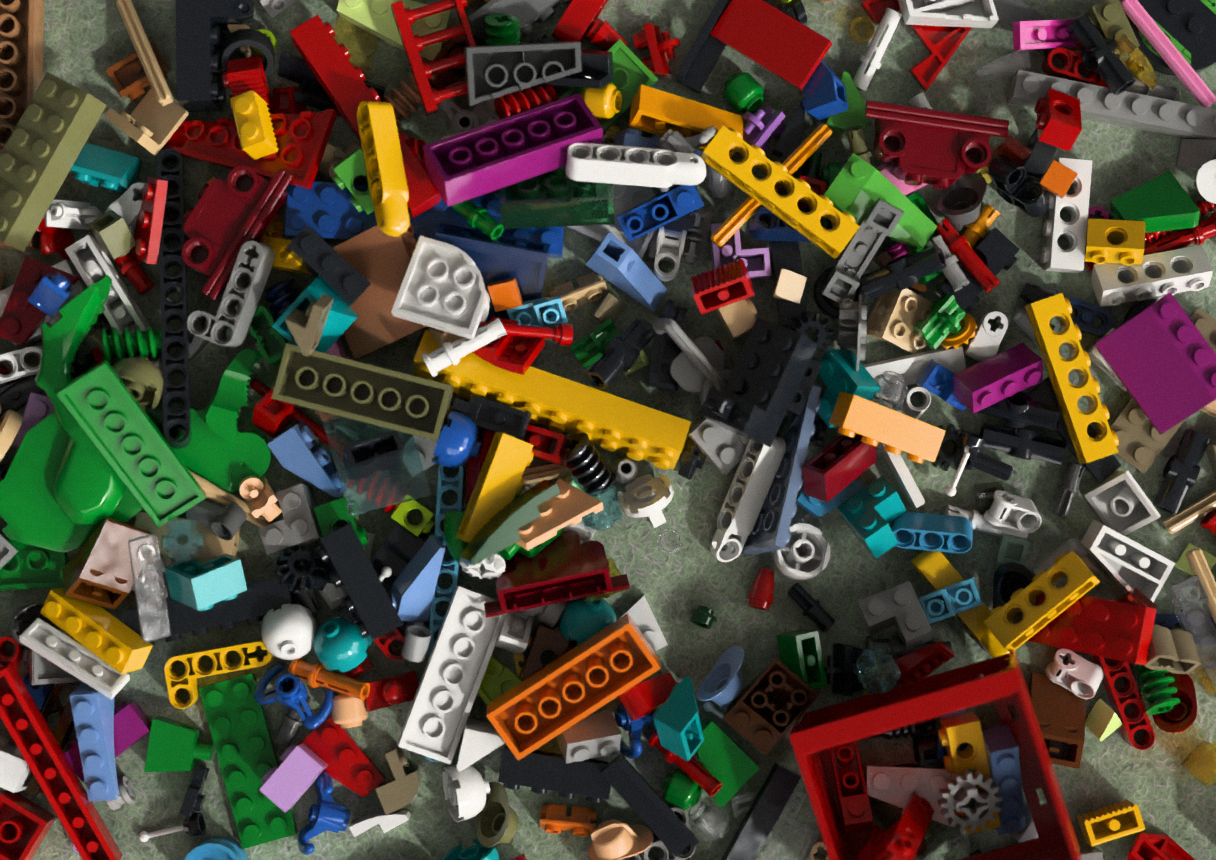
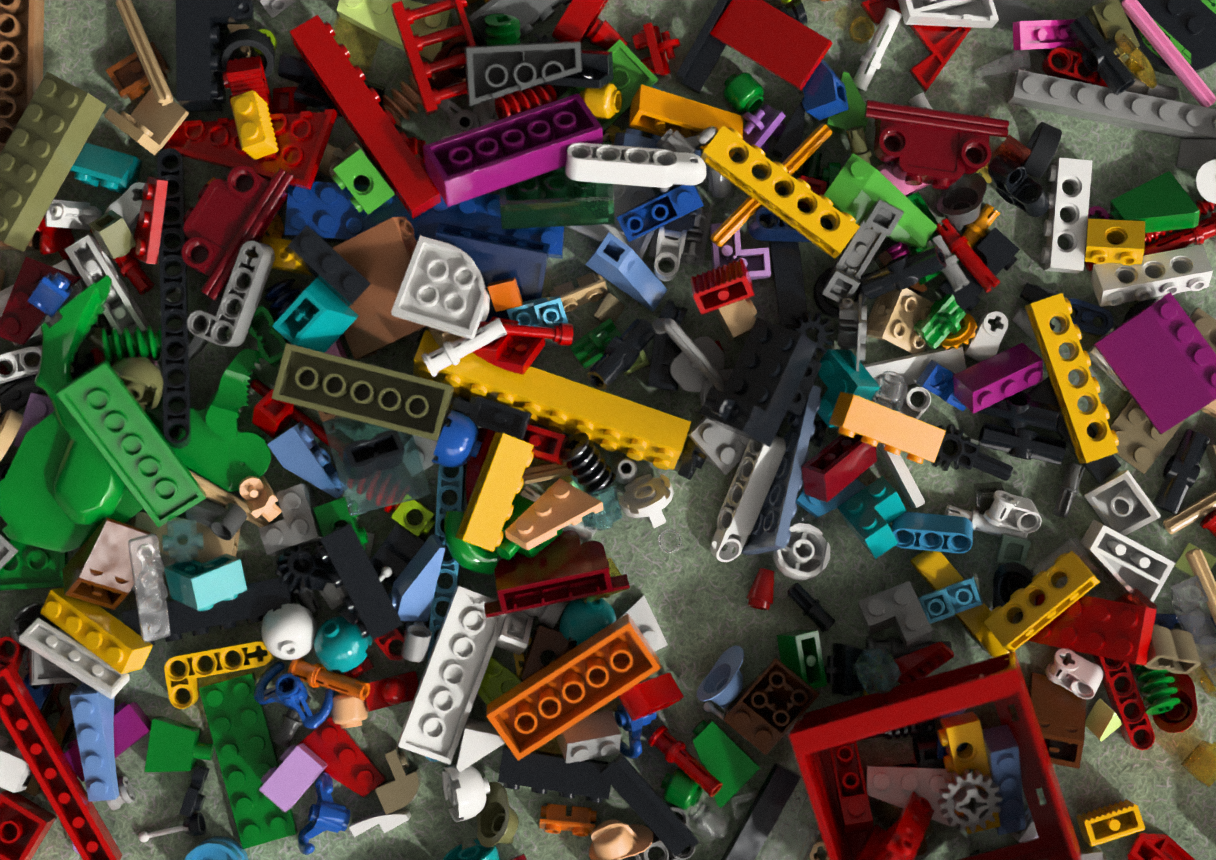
(309, 326): dark tan slope -> none
(384, 166): yellow piece -> none
(479, 218): green pin -> none
(492, 567): white gear -> none
(502, 528): dark green slope -> none
(679, 721): teal slope -> none
(703, 617): dark green plate -> none
(789, 286): tan slope -> none
(971, 444): hinge -> none
(1058, 119): red brick -> none
(1058, 179): orange tile -> none

